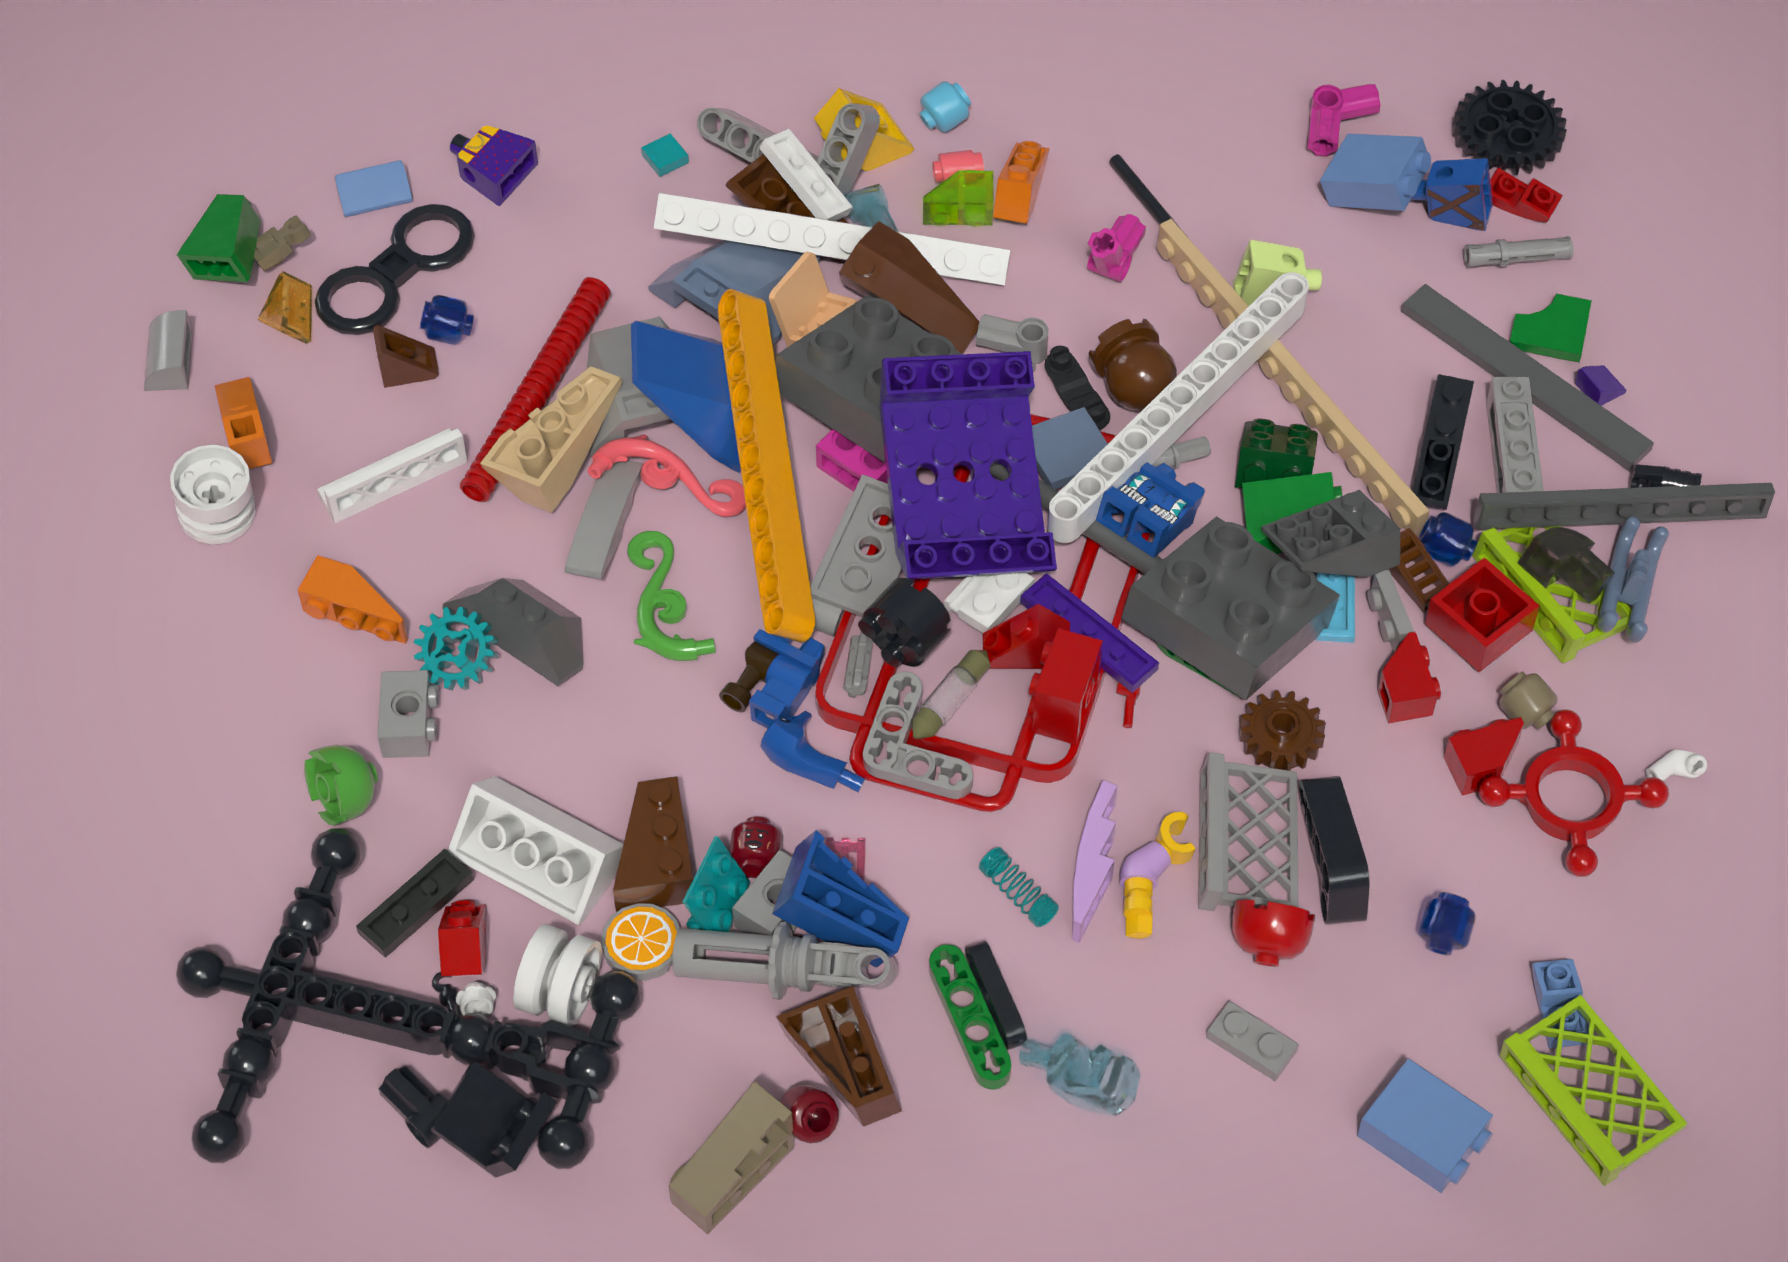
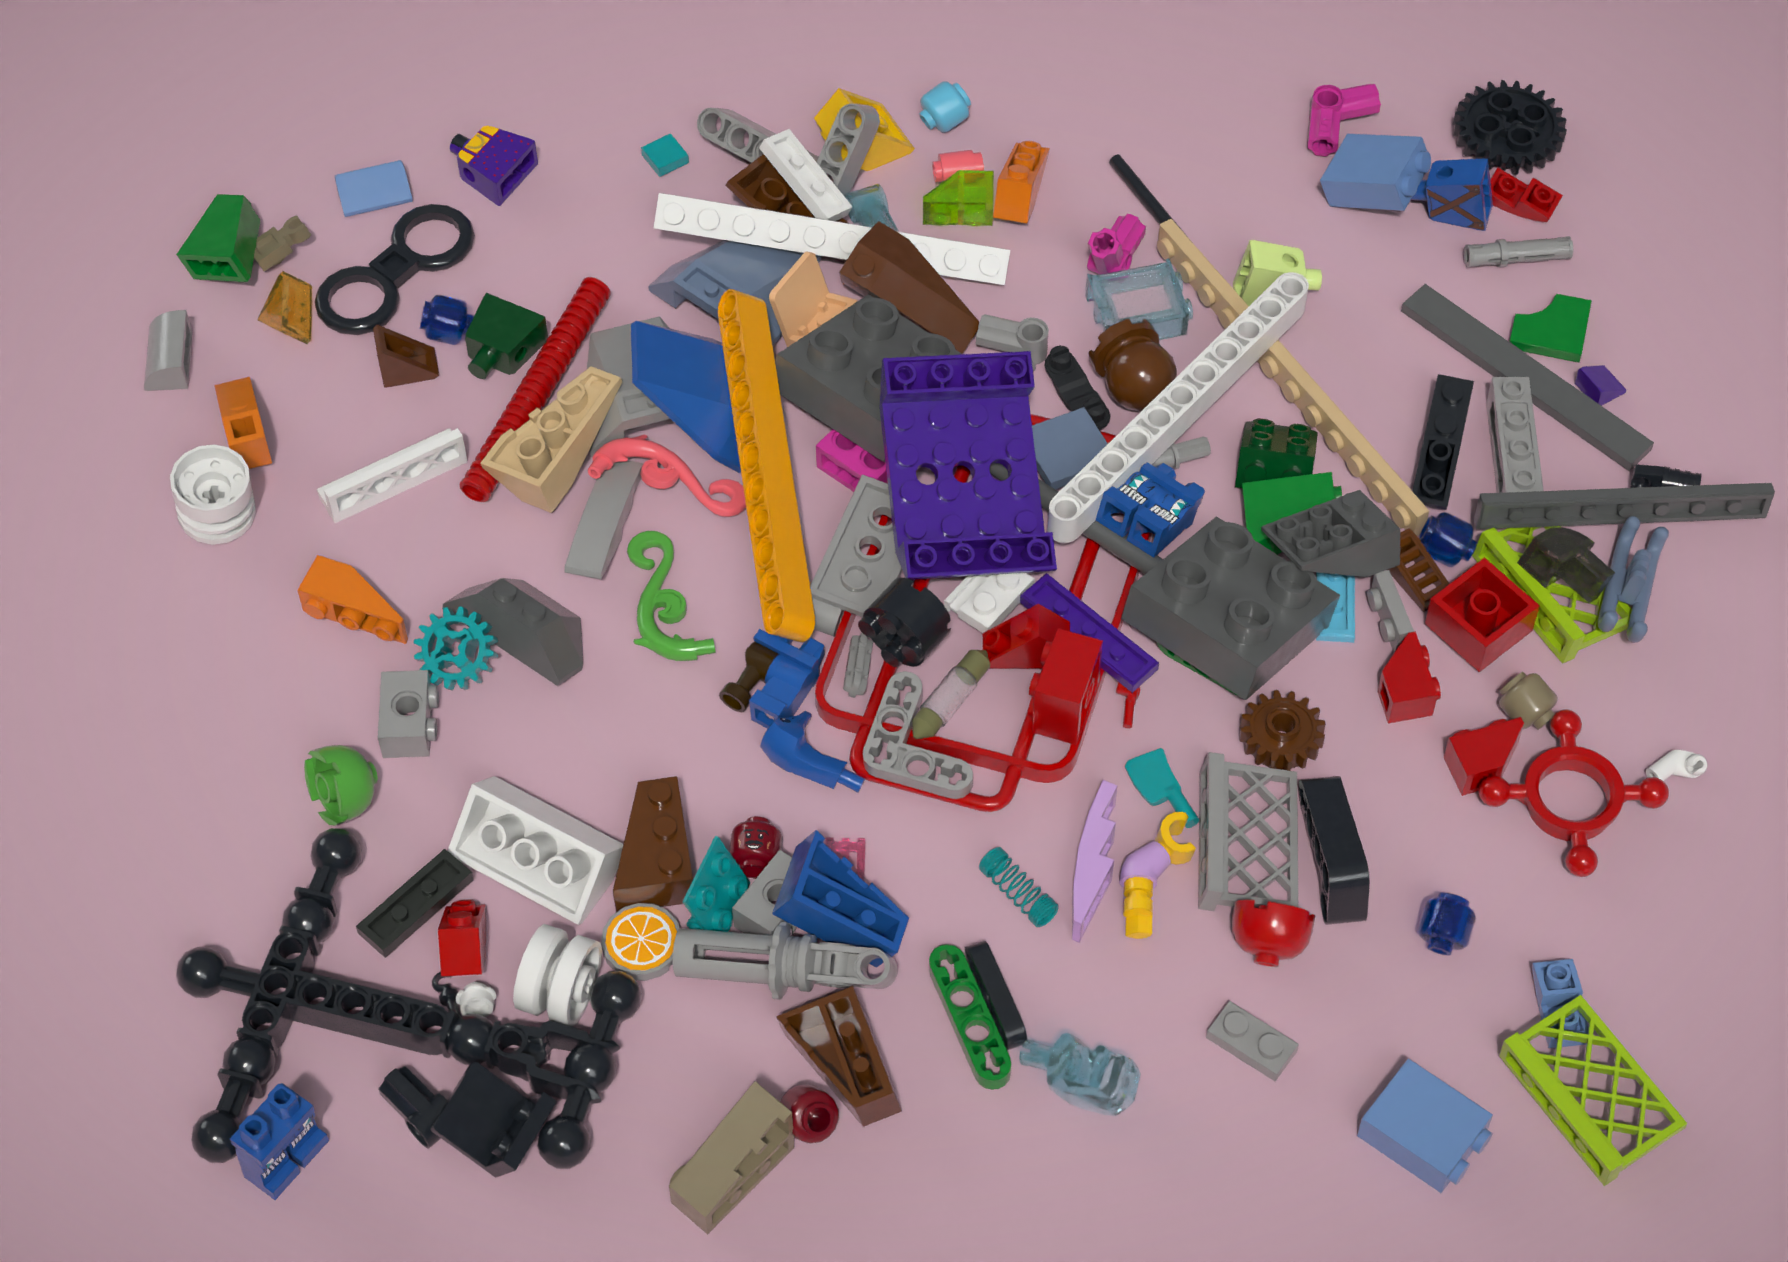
(274, 1133): none -> blue hips
(503, 336): none -> dark green torso
(1141, 294): none -> clear light blue window
(1157, 784): none -> teal piece

